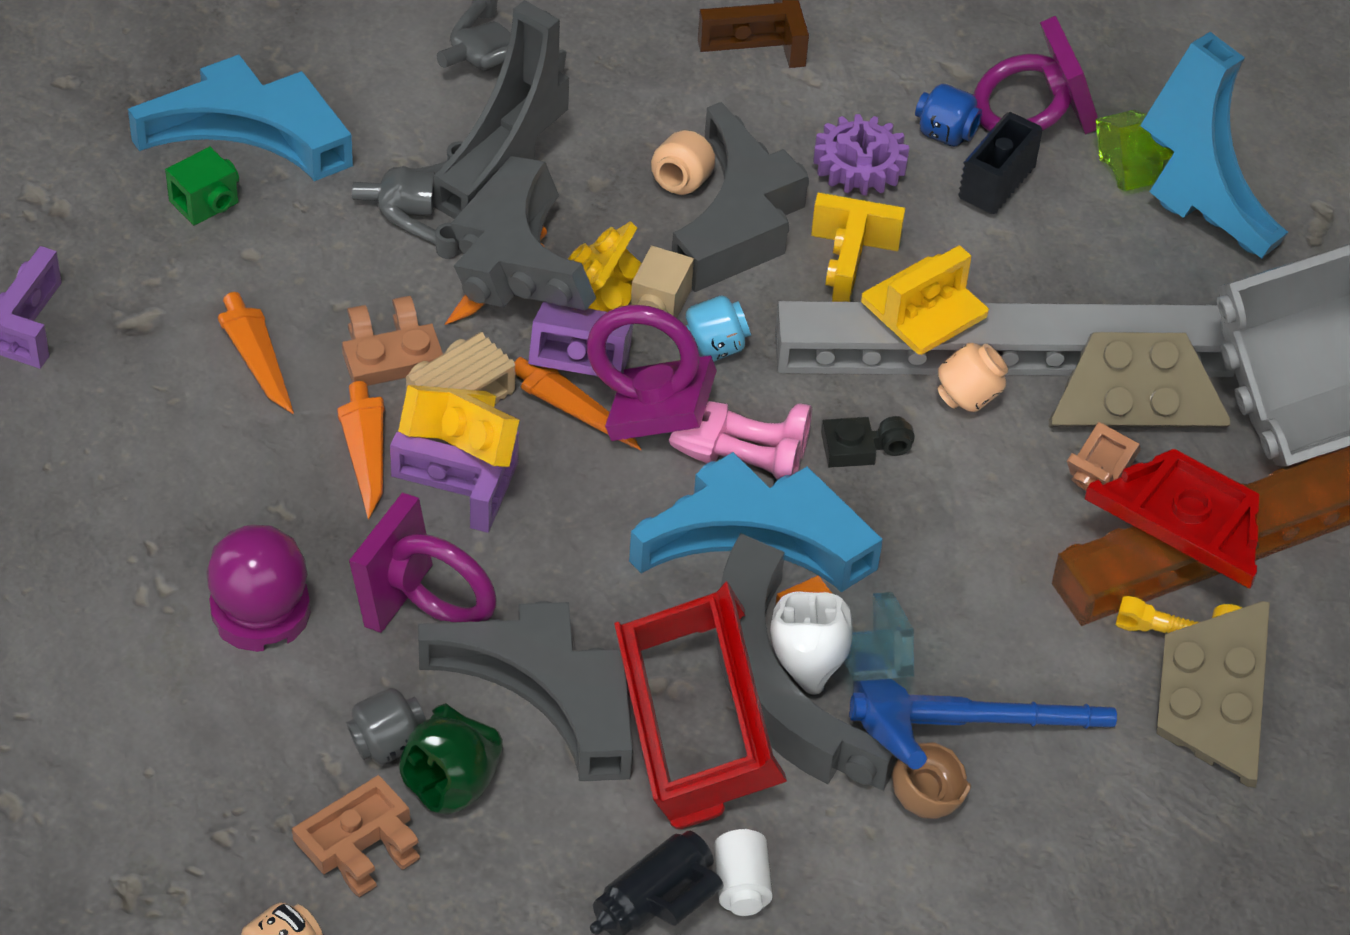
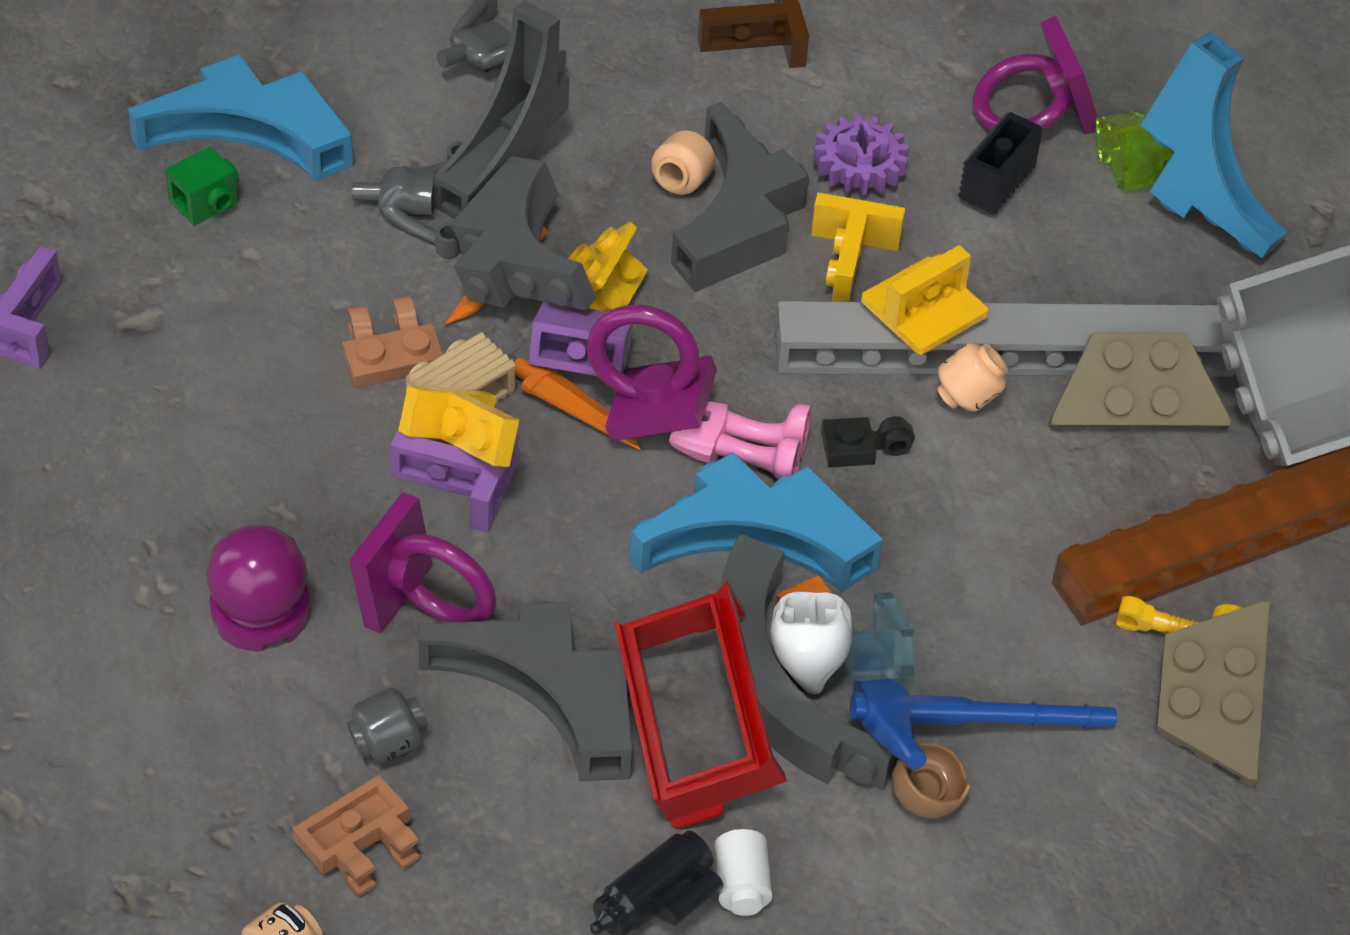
(250, 336): orange bar -> none
(364, 437): orange bar -> none
(450, 760): dark green piece -> none
(663, 280): tan brick -> none
(718, 327): medium azure head -> none
(948, 115): blue head -> none
(1102, 457): nougat bracket -> none
(1189, 510): red wing -> none

